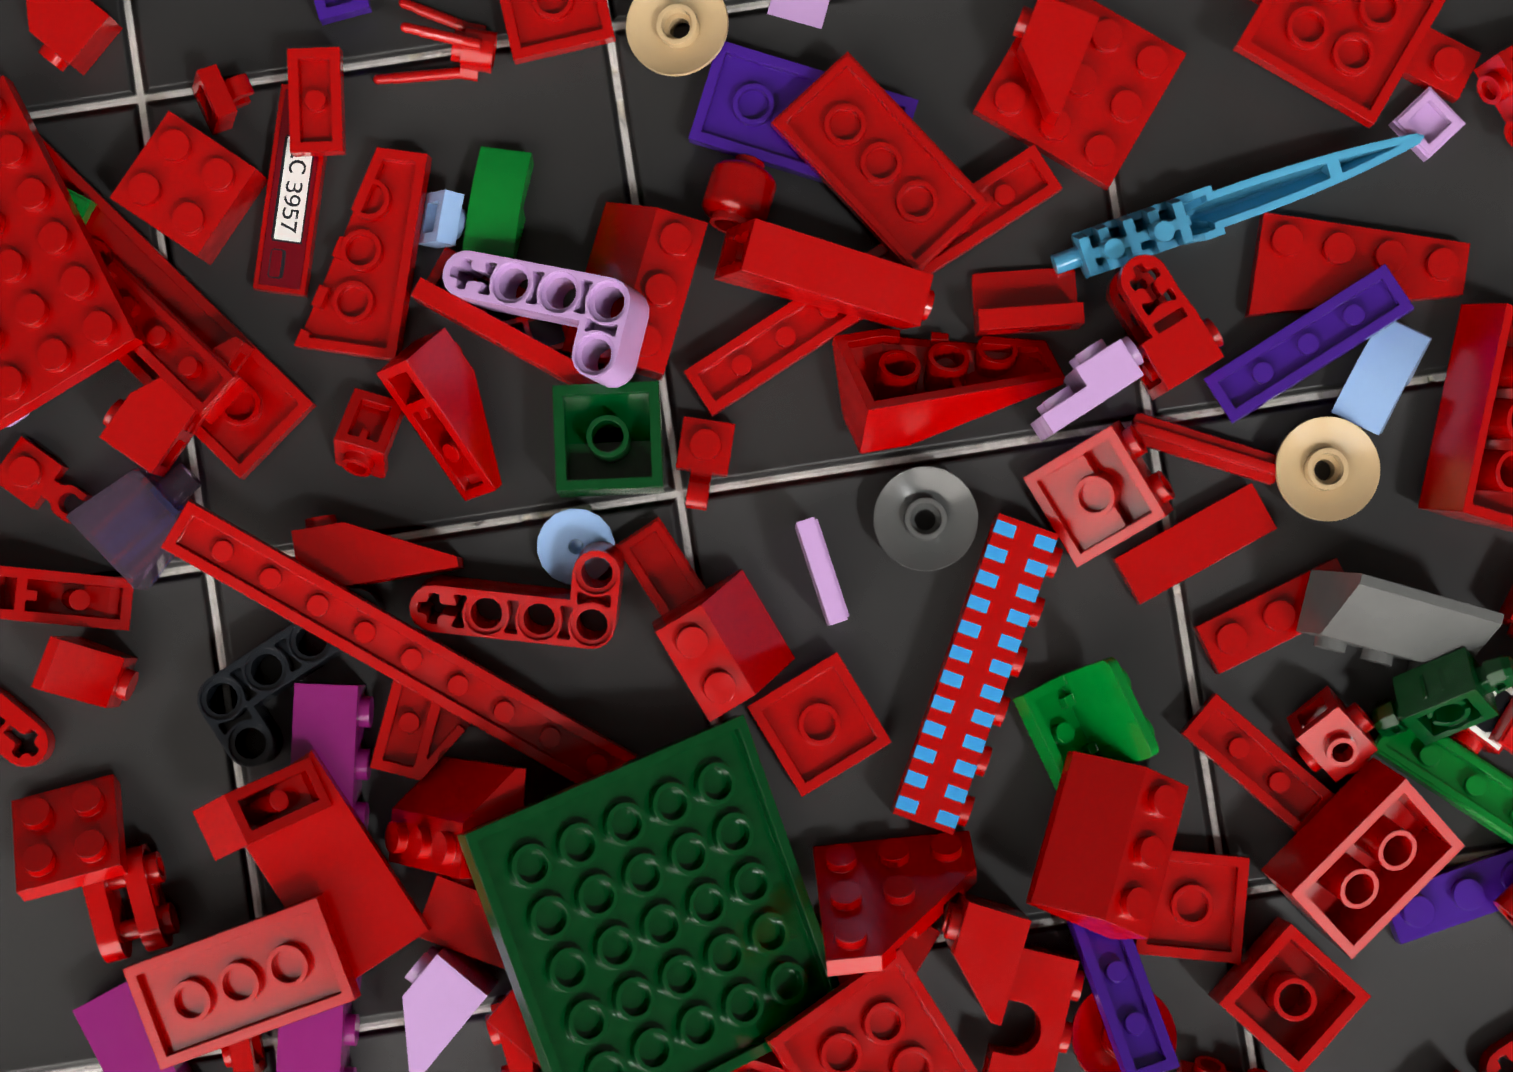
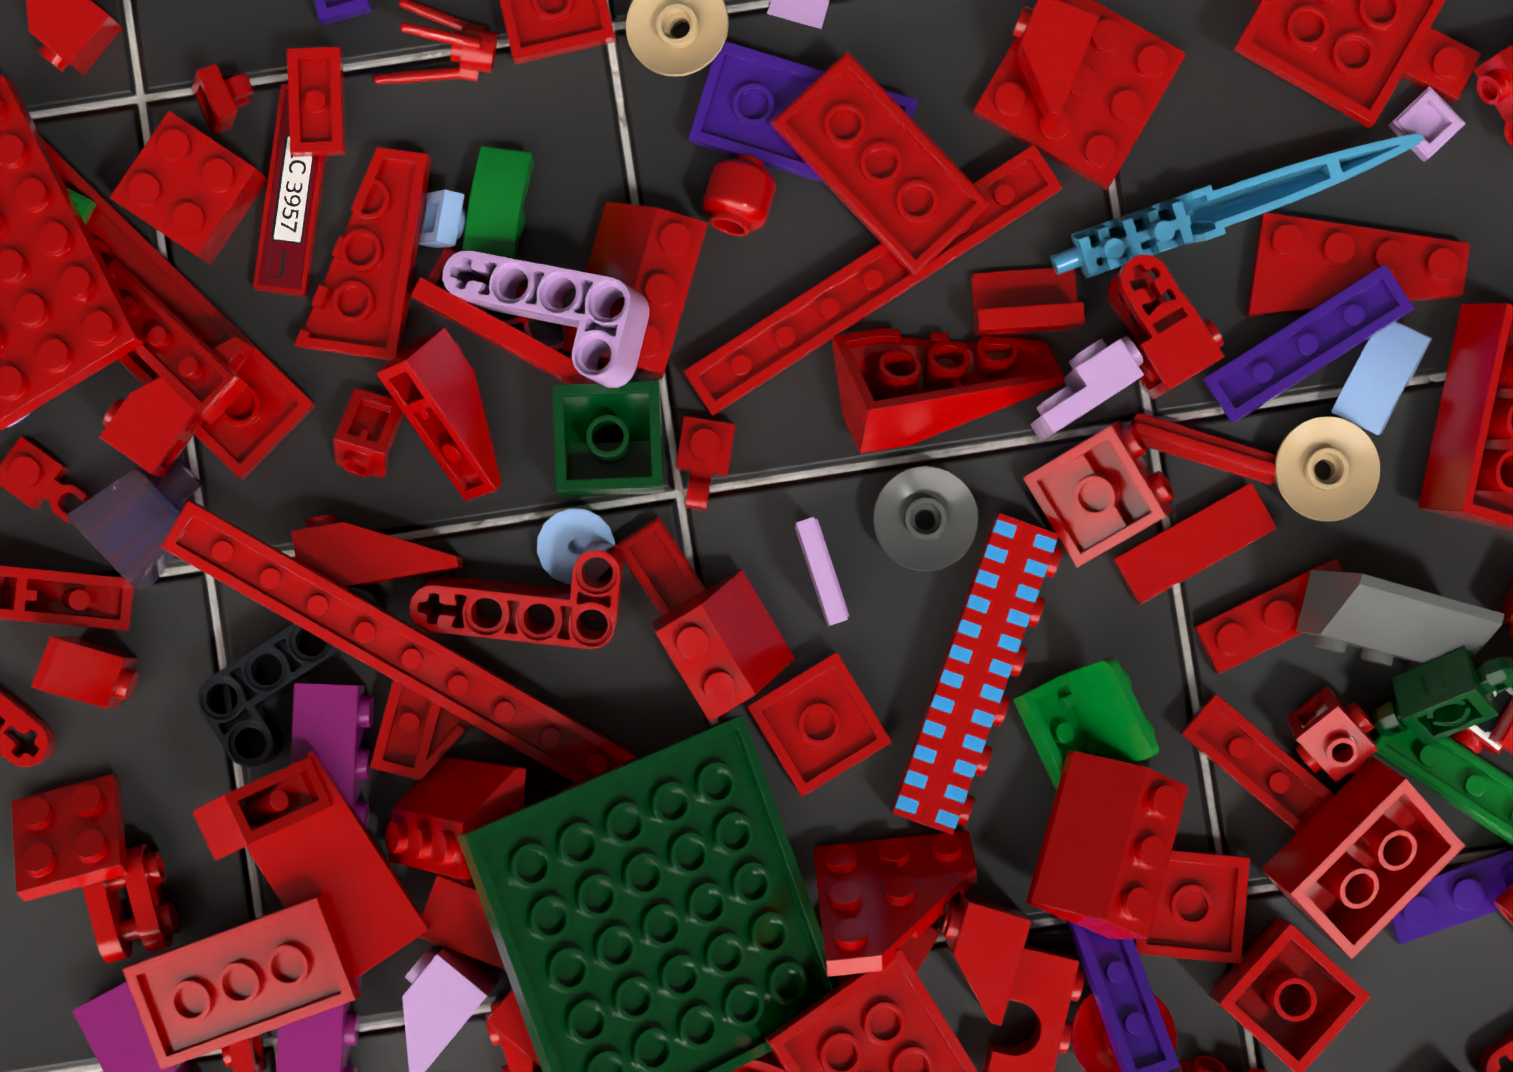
(824, 274): red slope -> none

